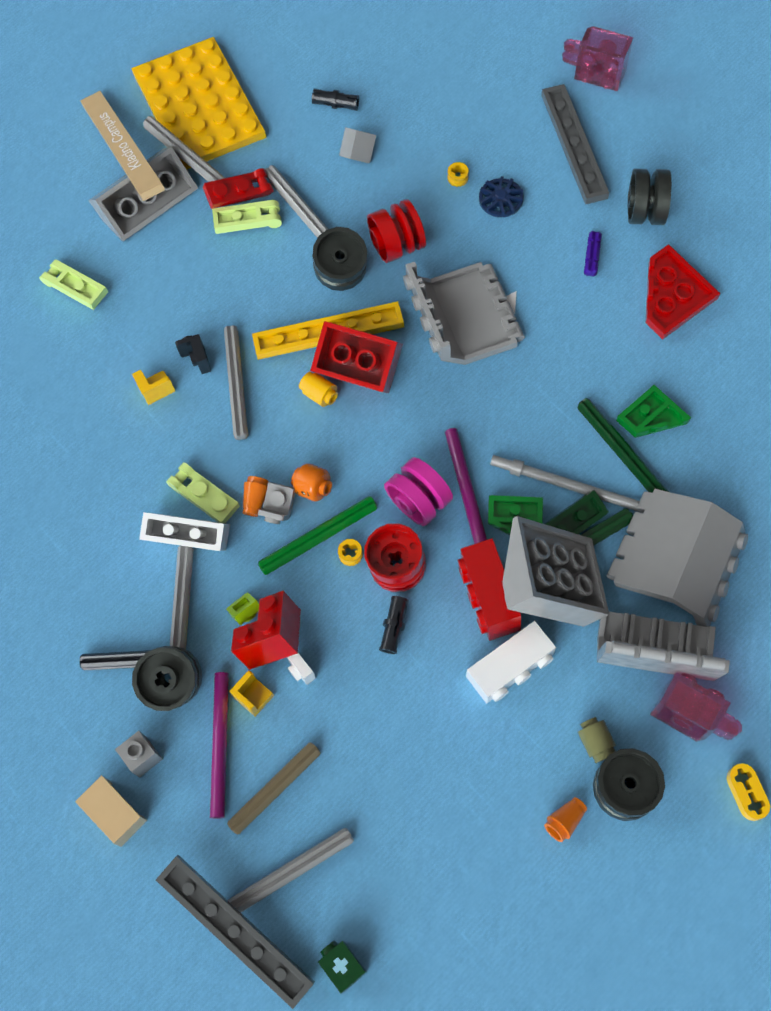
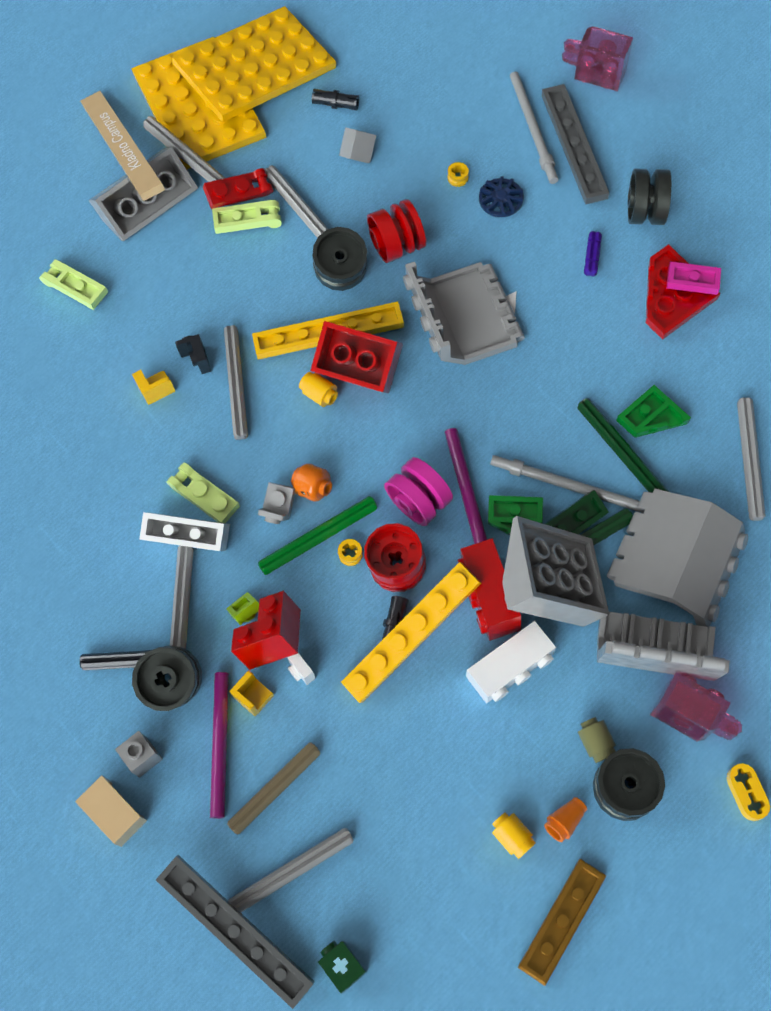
(253, 63): none -> yellow plate
(254, 495): orange cone -> none
(411, 632): none -> yellow plate
(513, 834): none -> yellow brick
(546, 160): none -> light grey bar
(561, 922): none -> pearl gold tile
(694, 278): none -> dark pink plate
(751, 459): none -> light grey axle

